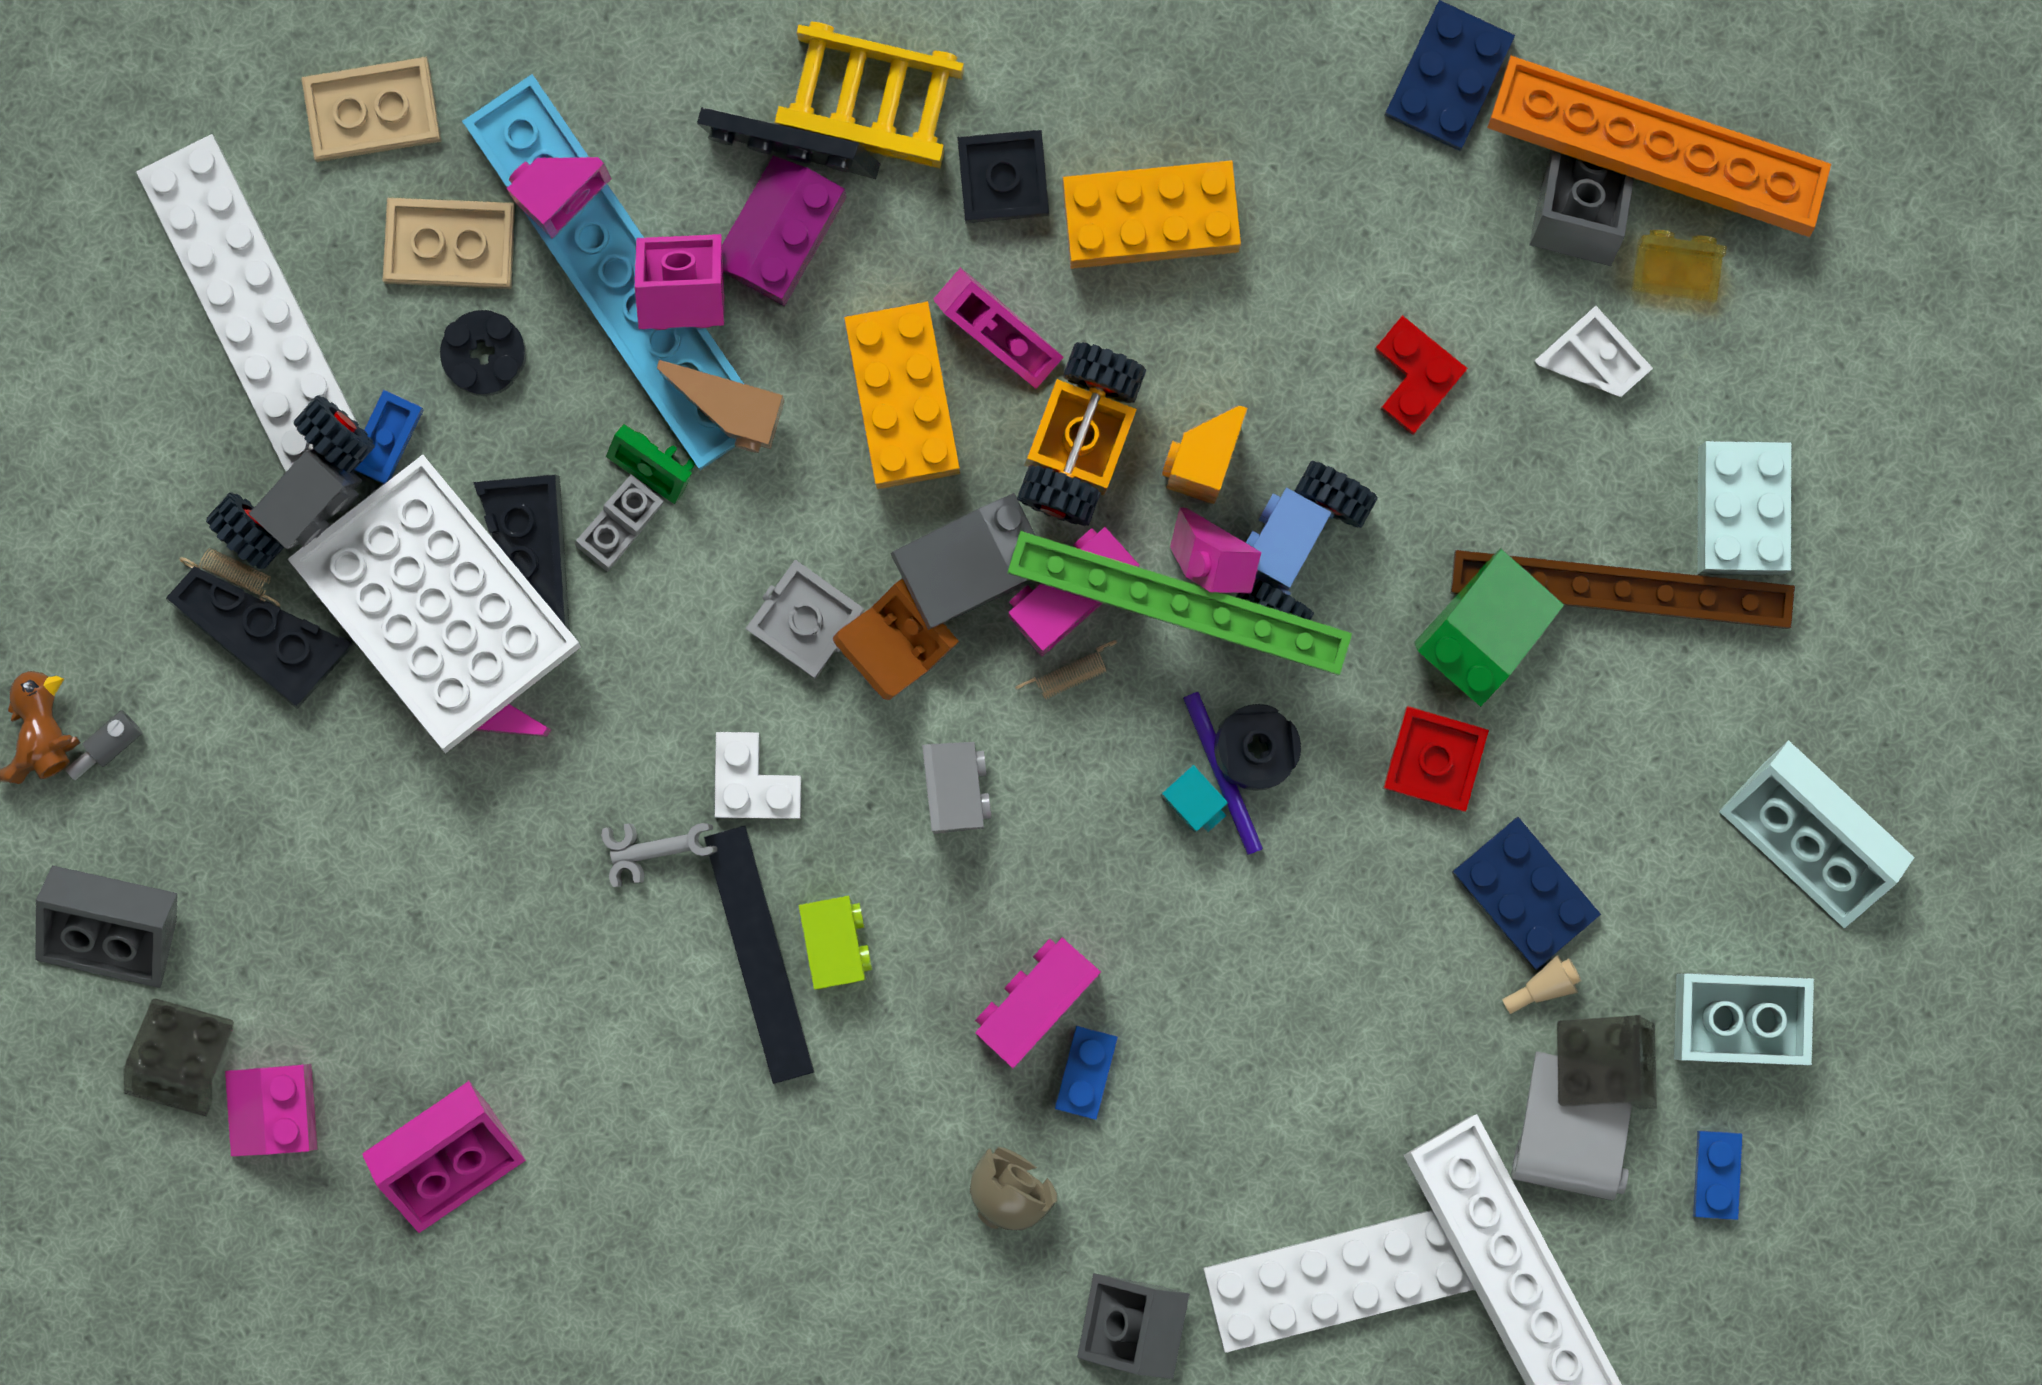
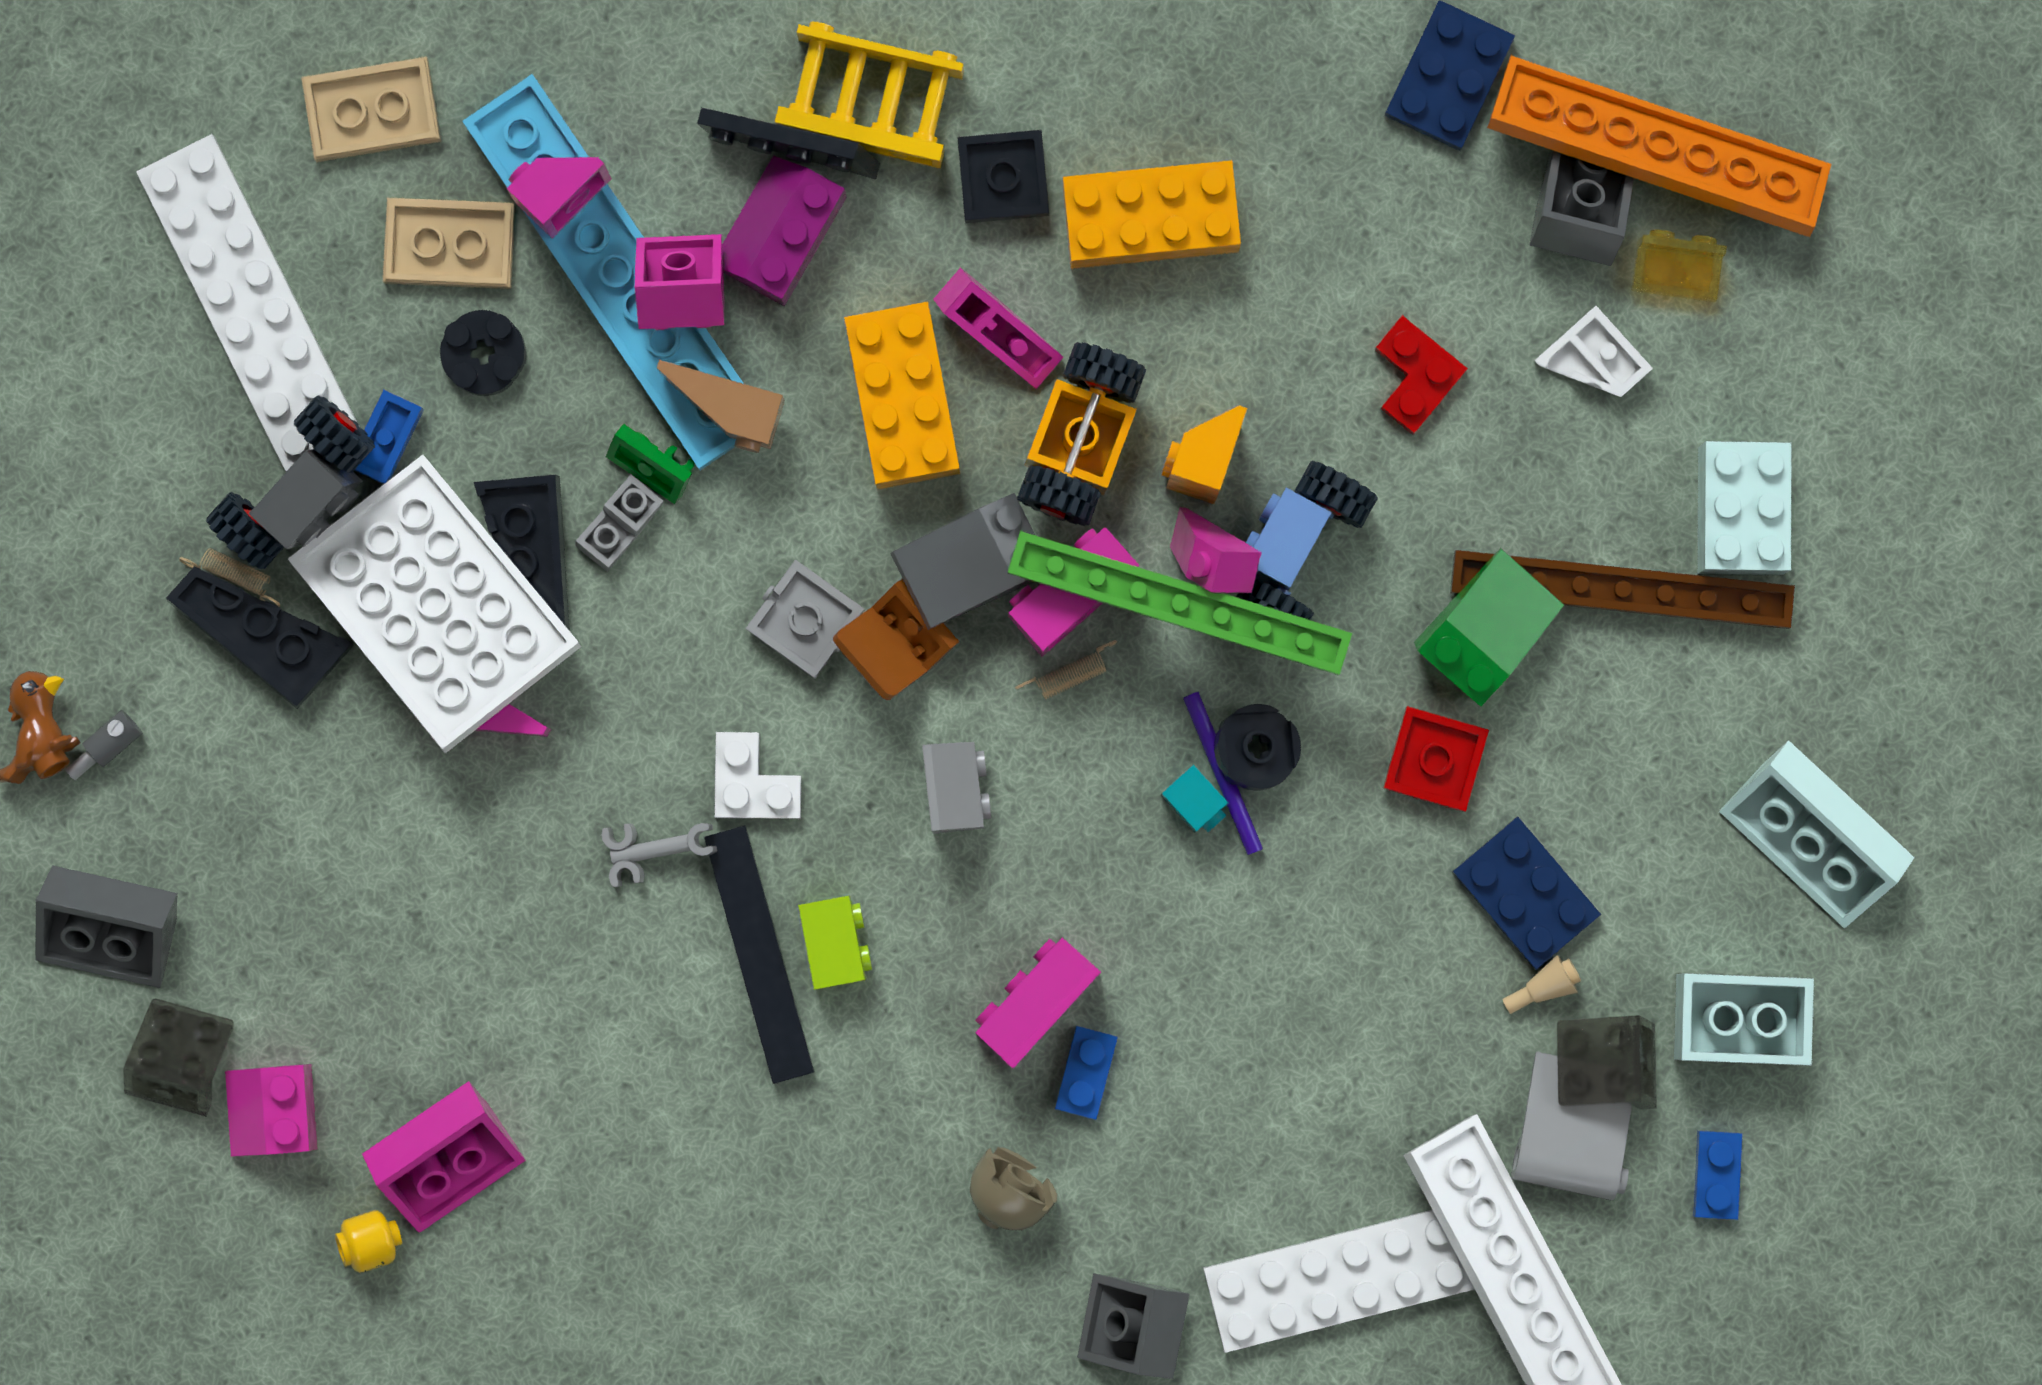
(368, 1241): none -> yellow head

